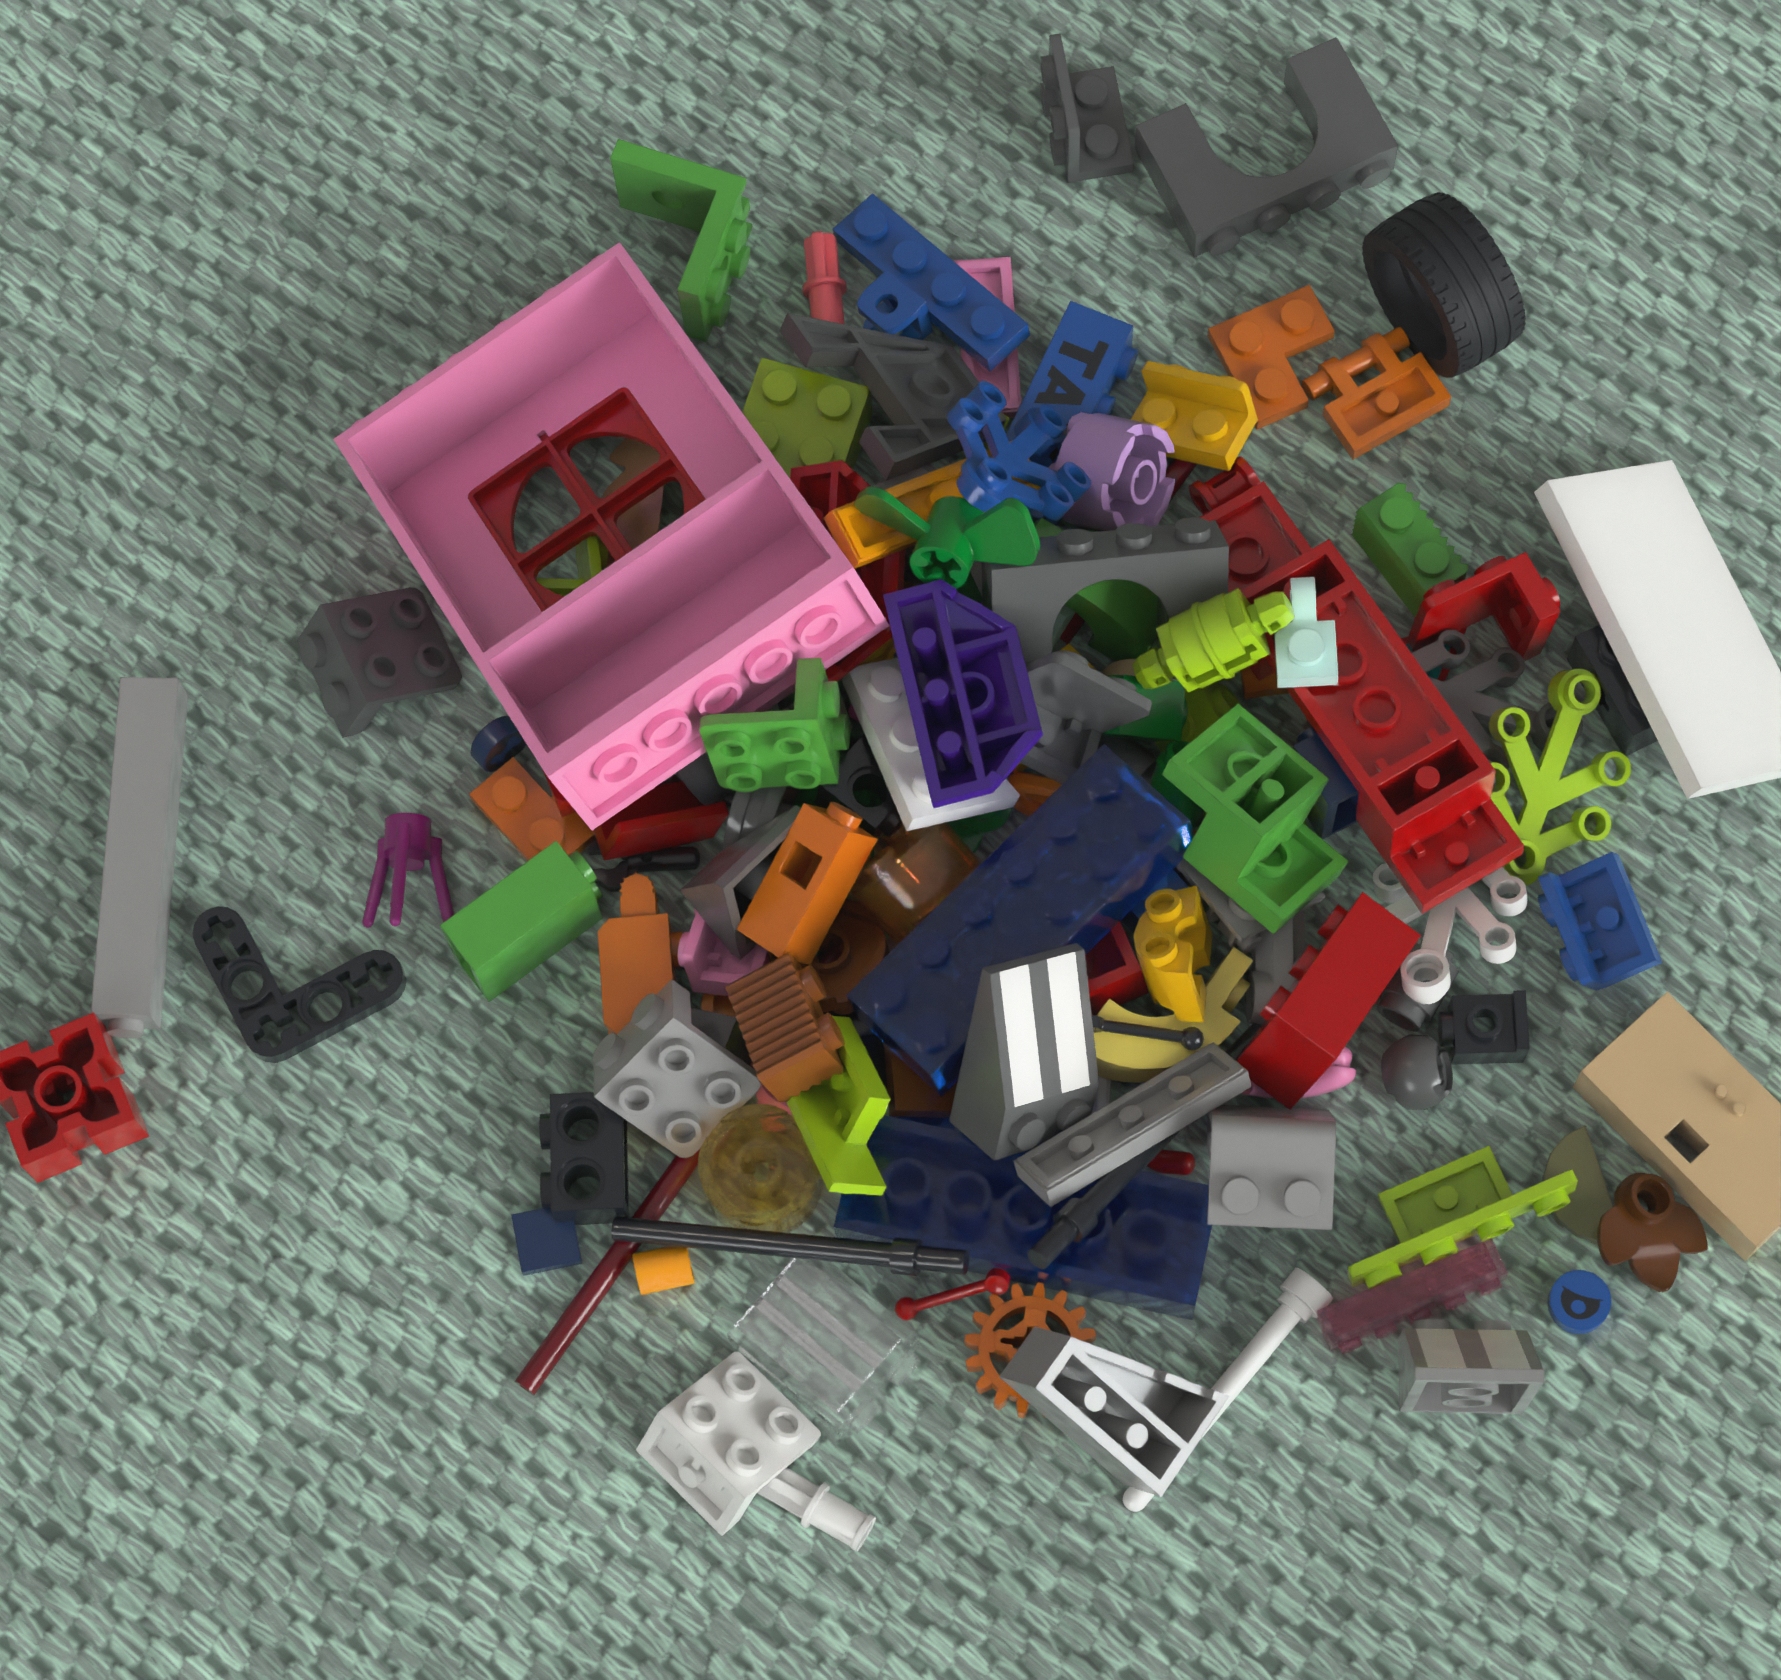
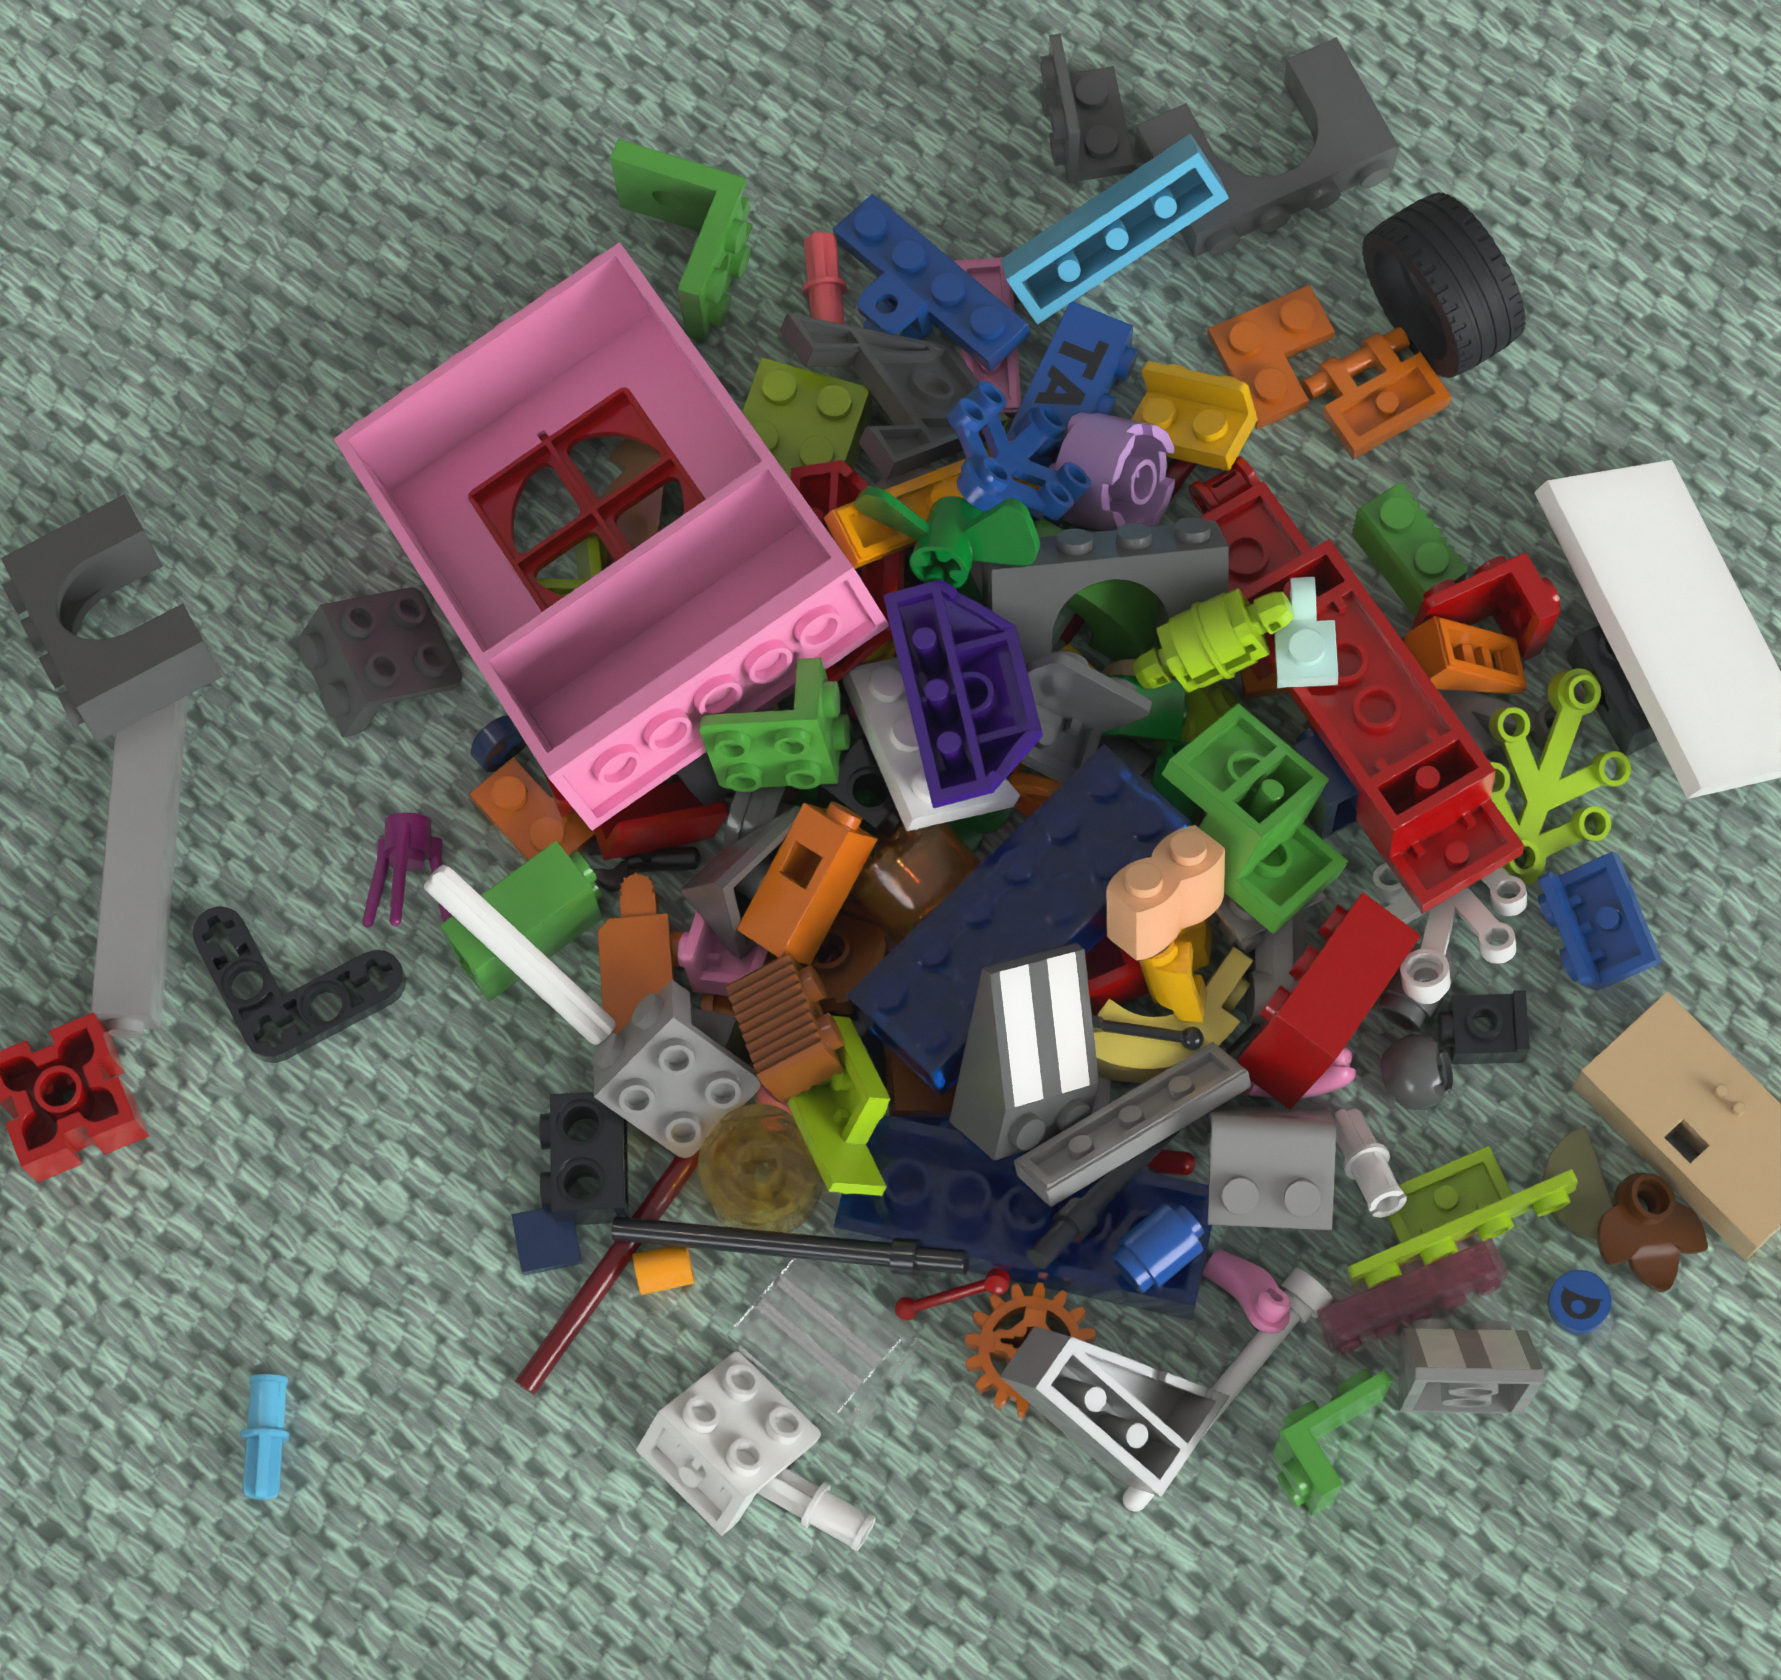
(116, 677): none -> dark grey arch
(264, 1436): none -> medium azure axle
(519, 954): none -> white axle
(1113, 229): none -> medium azure brick
(1158, 1247): none -> blue brick
(1165, 892): none -> light nougat brick
(1253, 1288): none -> bright pink arm
(1306, 1470): none -> bright green bracket
(1368, 1163): none -> white axle
(1460, 657): none -> orange slope

